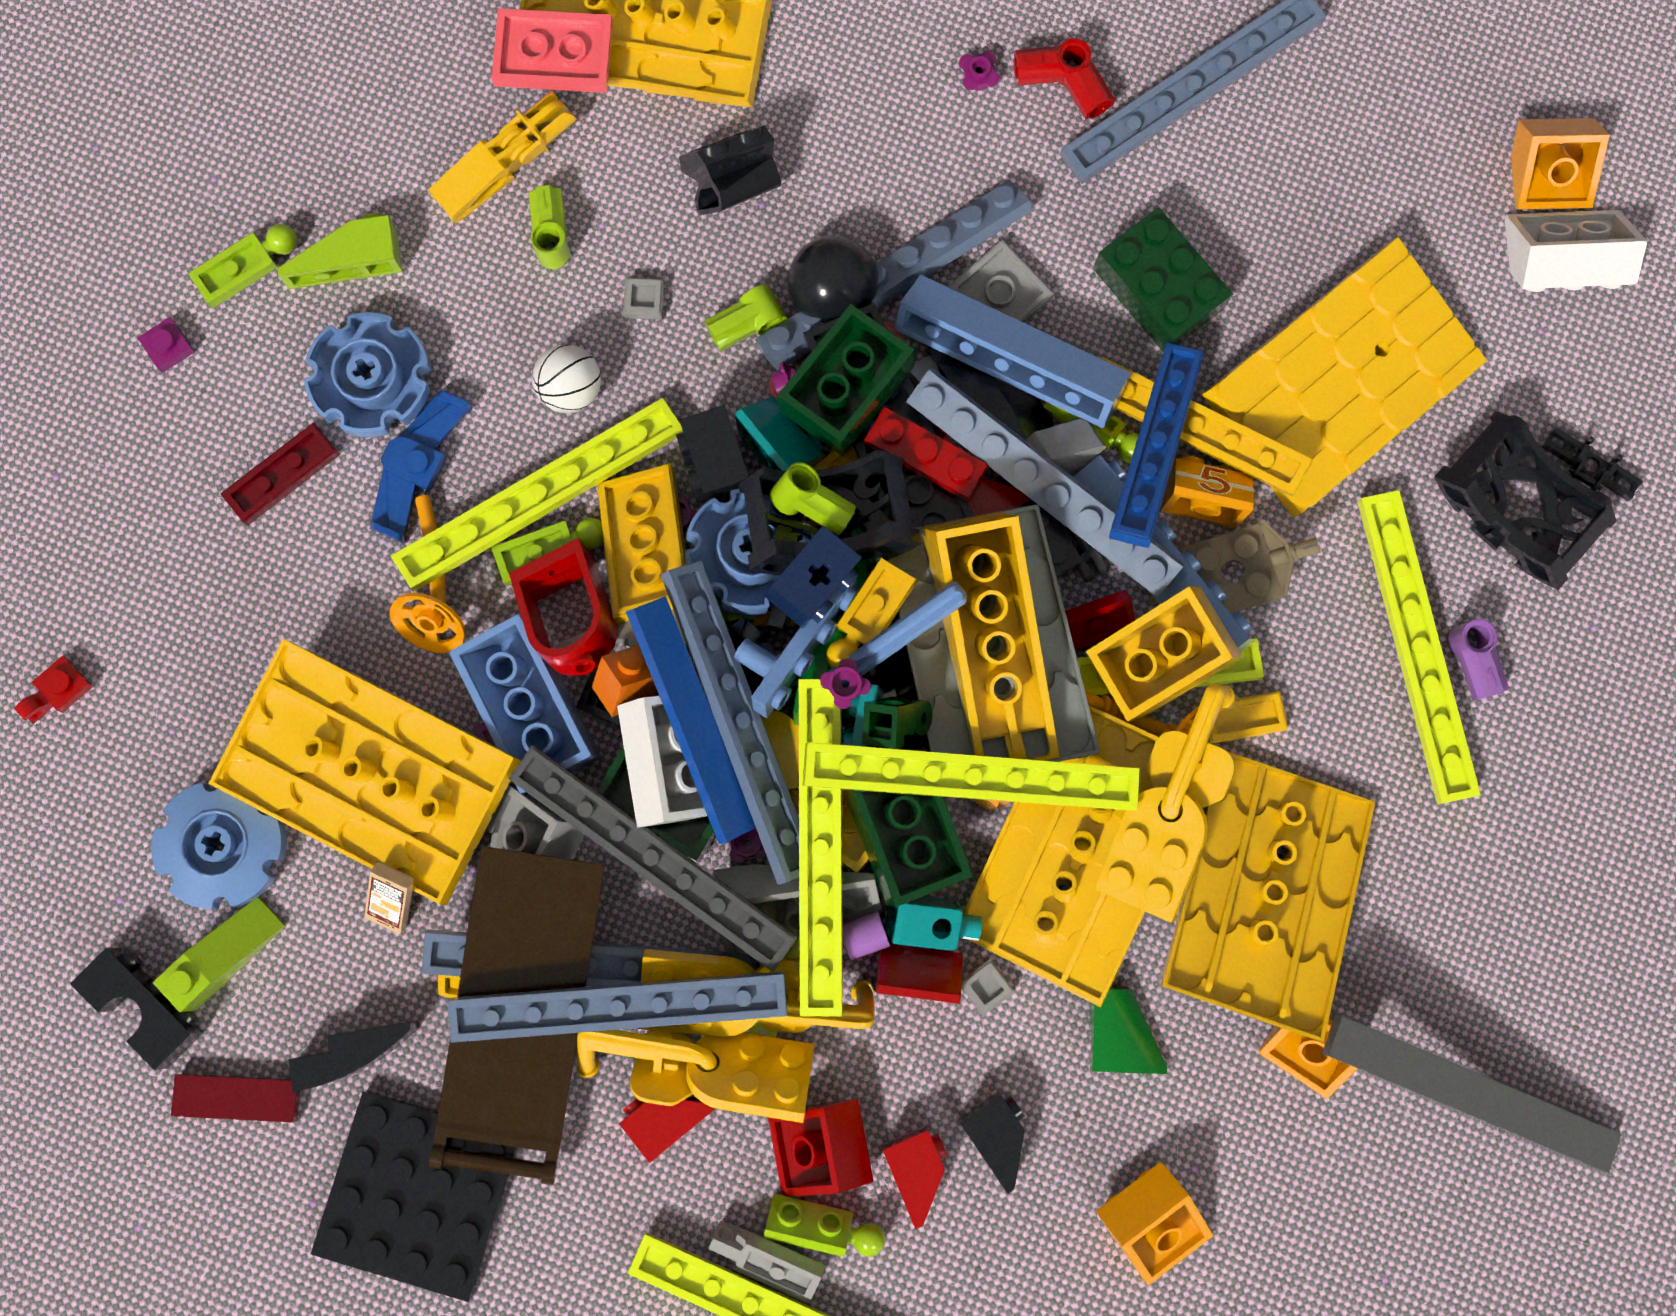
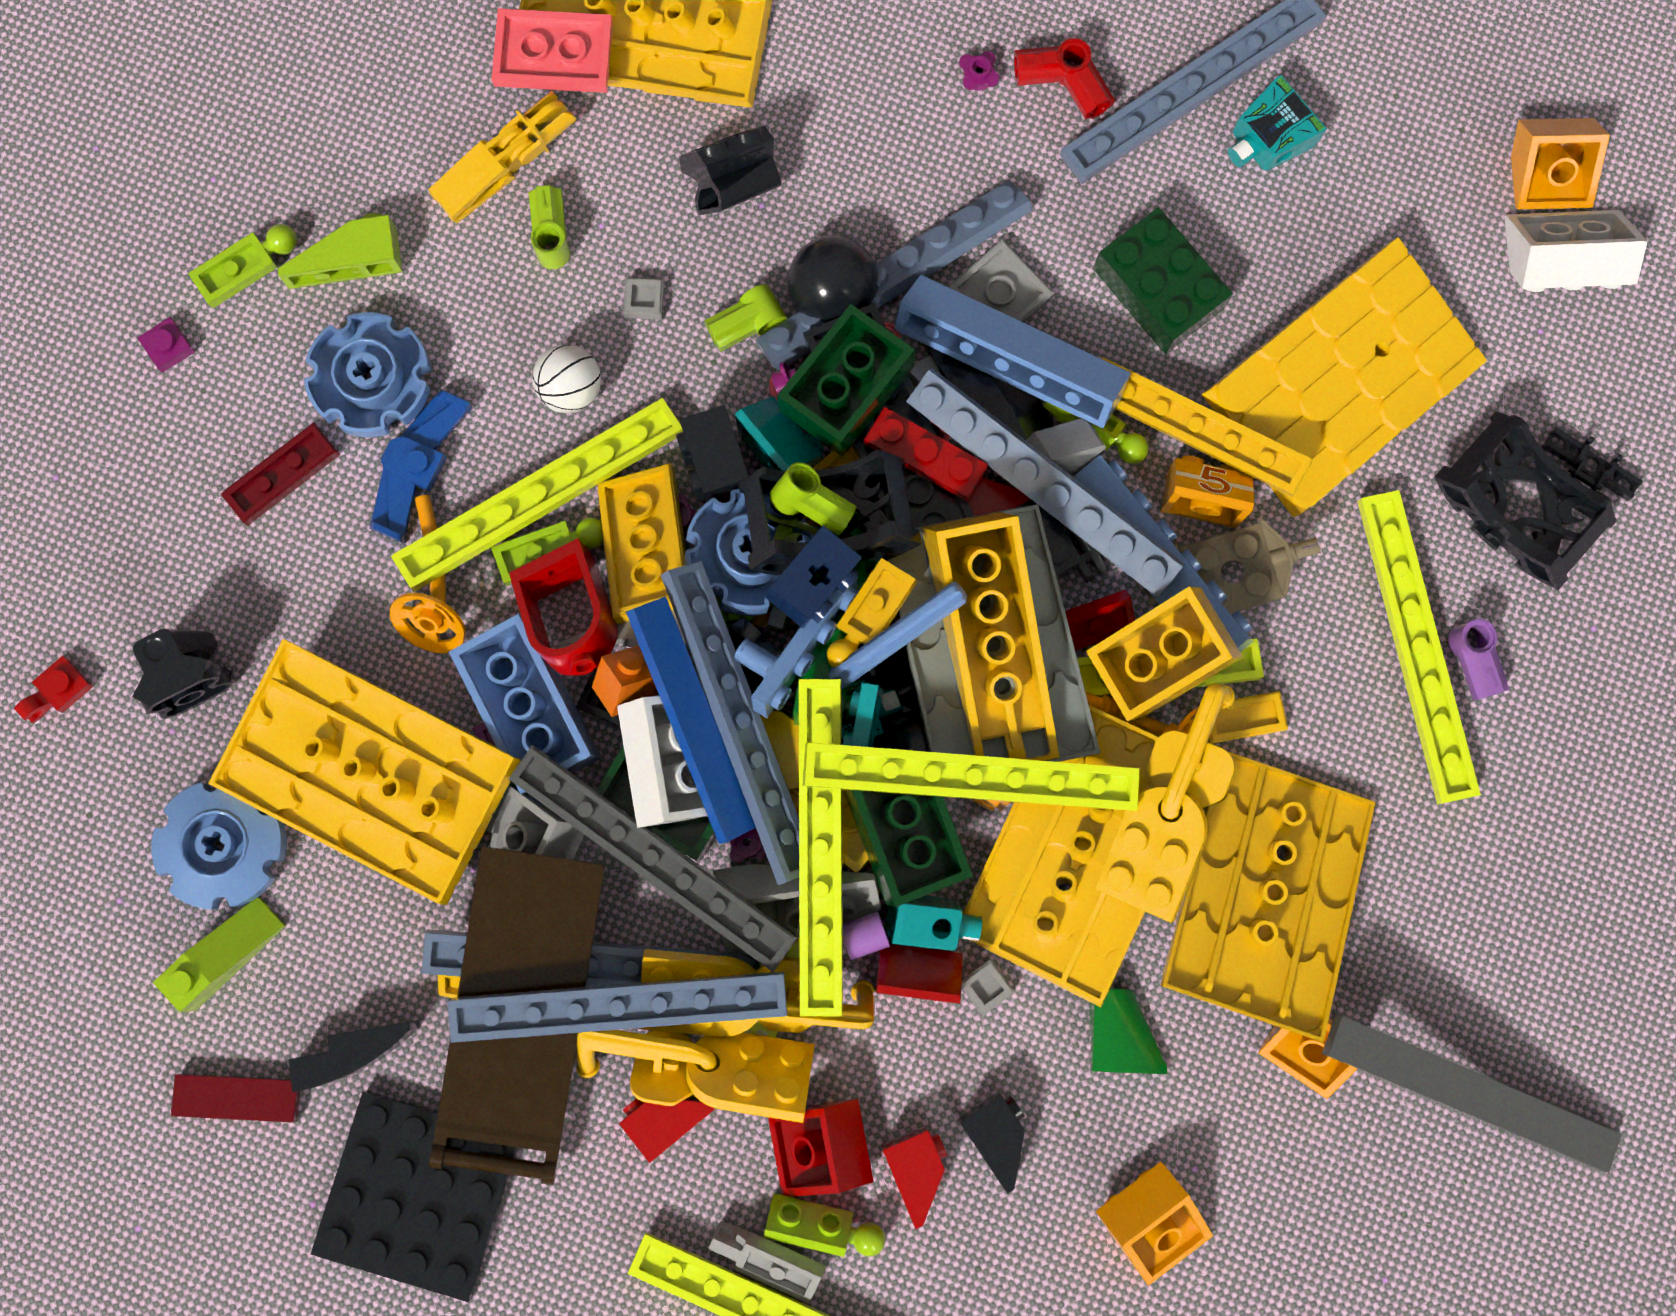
(163, 1029): black arch -> none
(178, 671): none -> black piece
(389, 897): tile -> none
(857, 685): magenta plate -> none
(892, 718): dark green leg -> none
(1156, 445): blue tile -> none
(1275, 128): none -> torso

